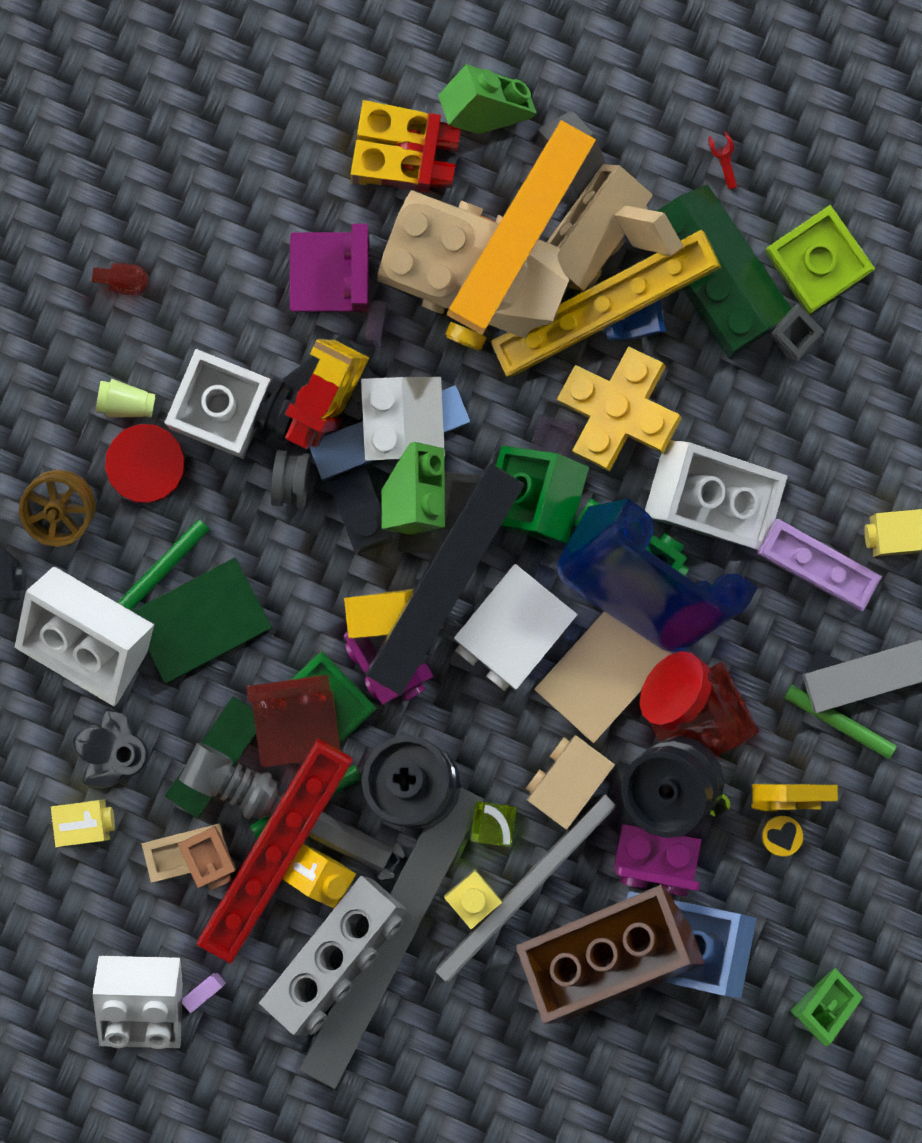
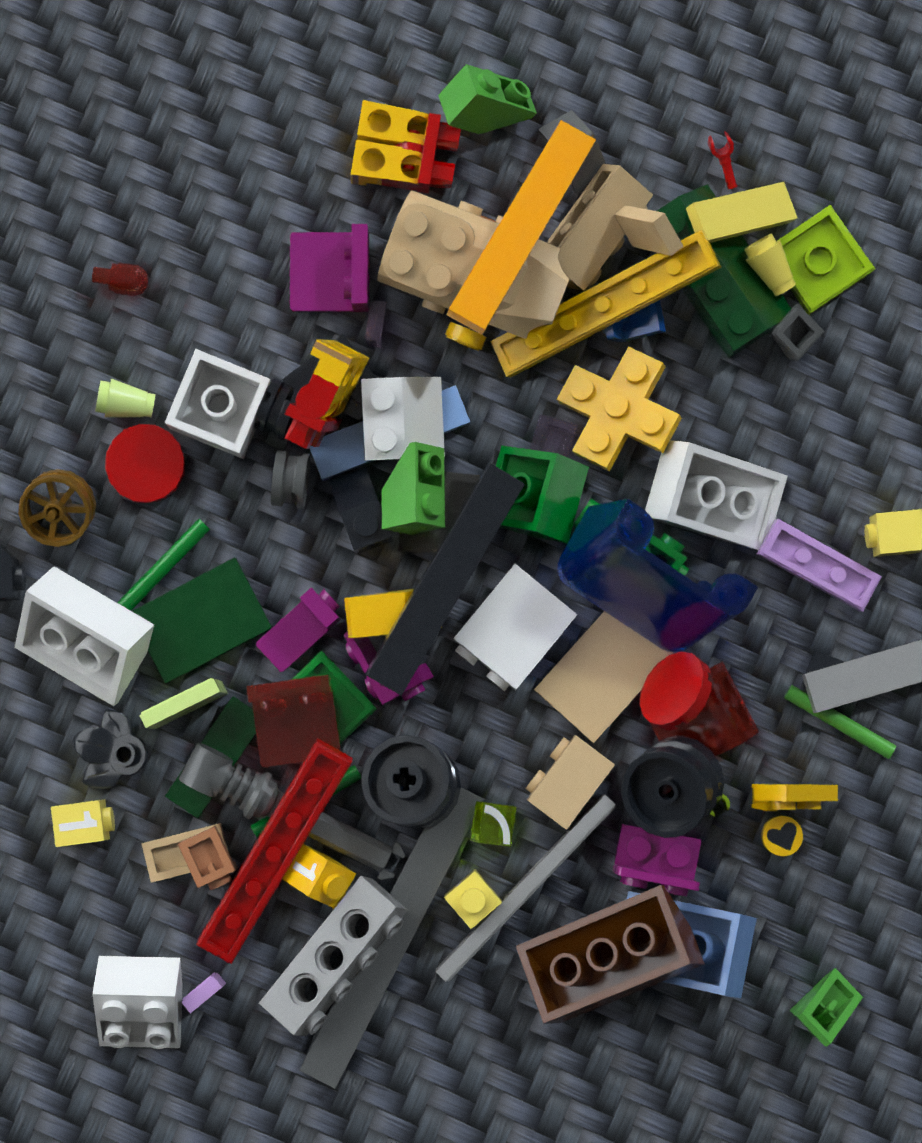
(183, 703): none -> yellowish green tile
(299, 629): none -> magenta bracket
(742, 212): none -> light yellow tile
(770, 263): none -> light yellow cone

